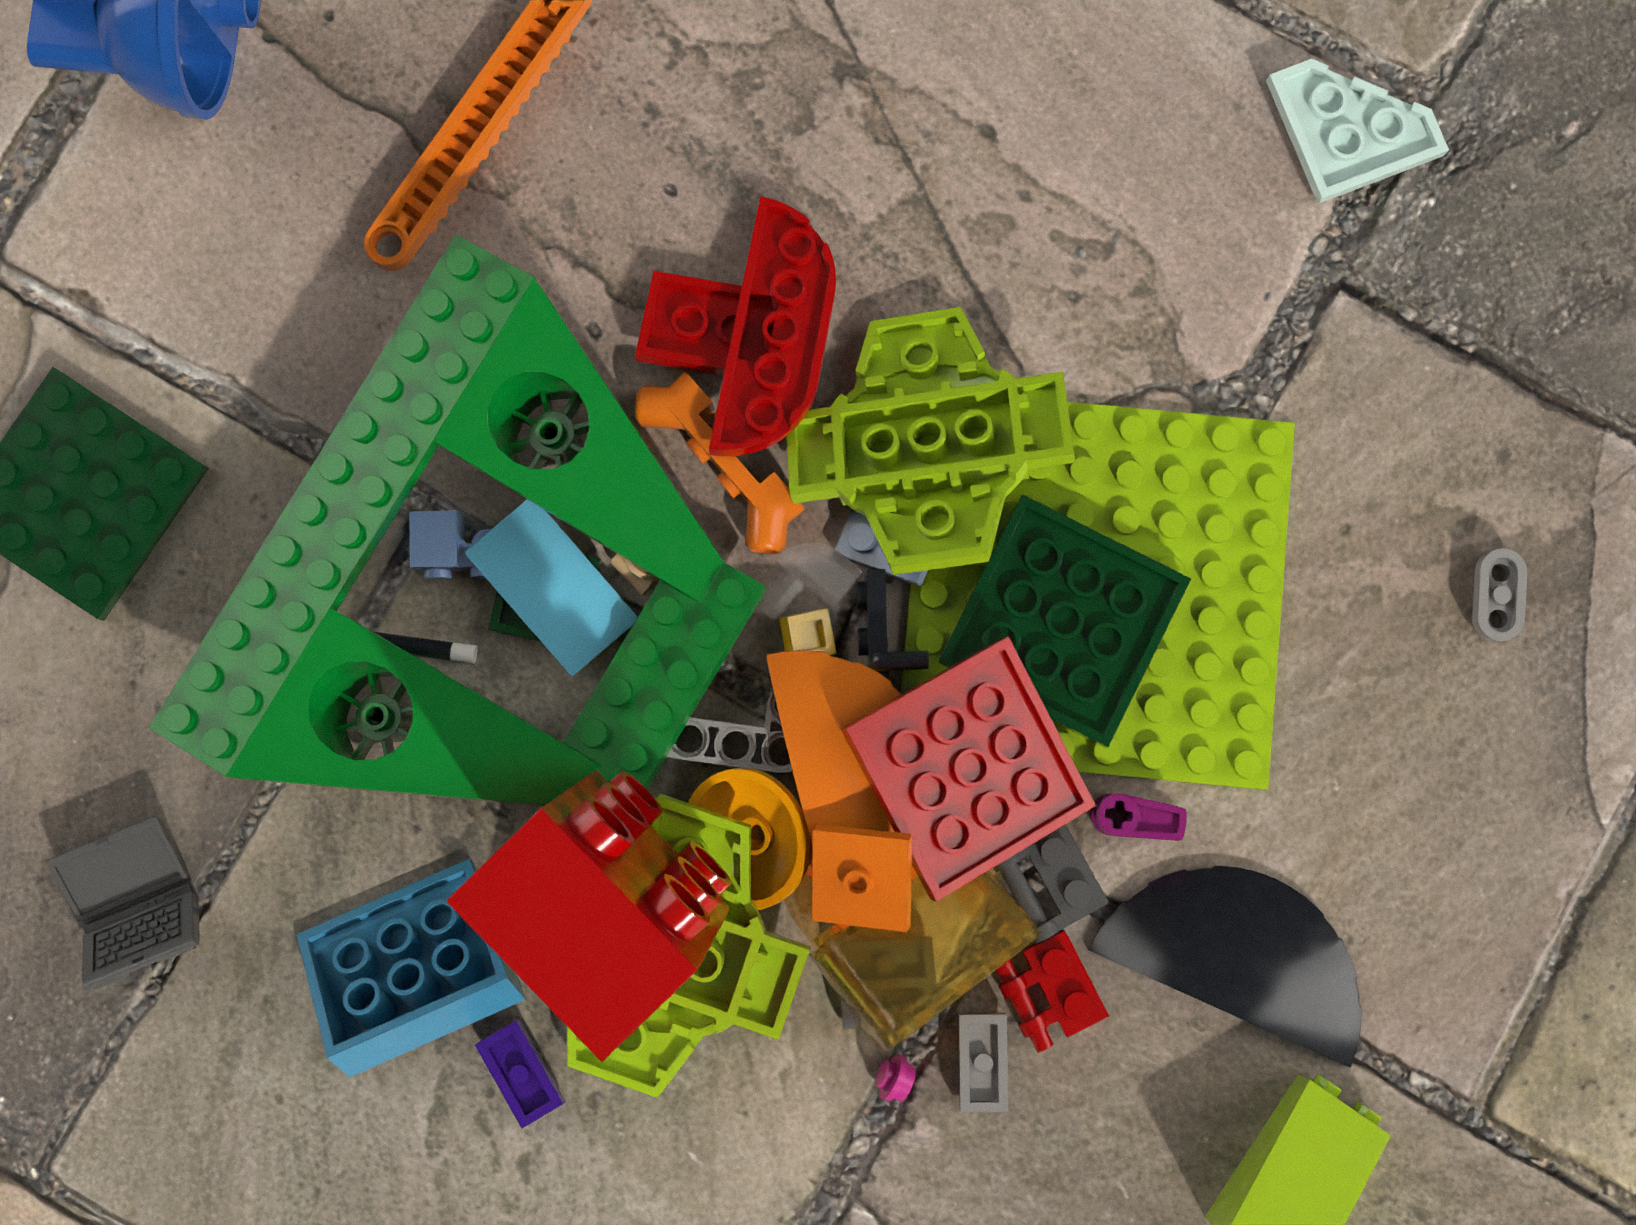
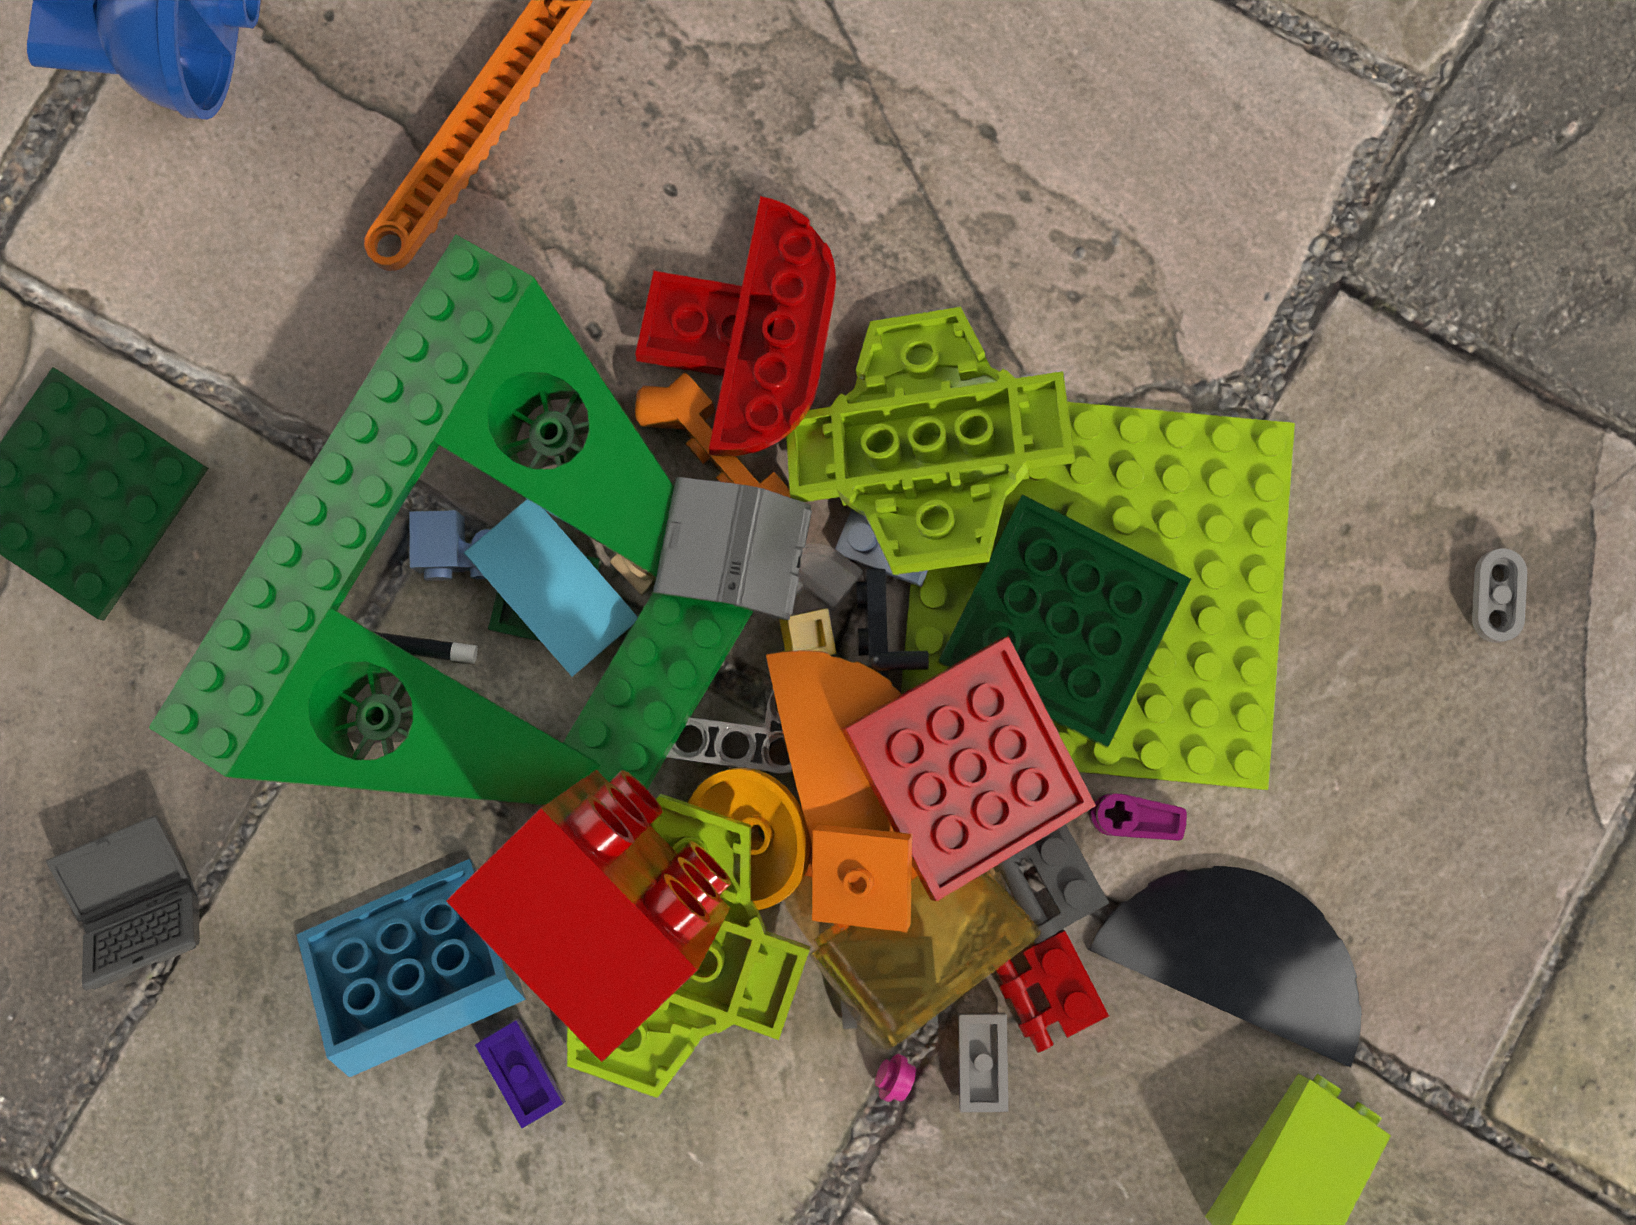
(733, 546): none -> dark grey piece
(1350, 129): light aqua plate -> none

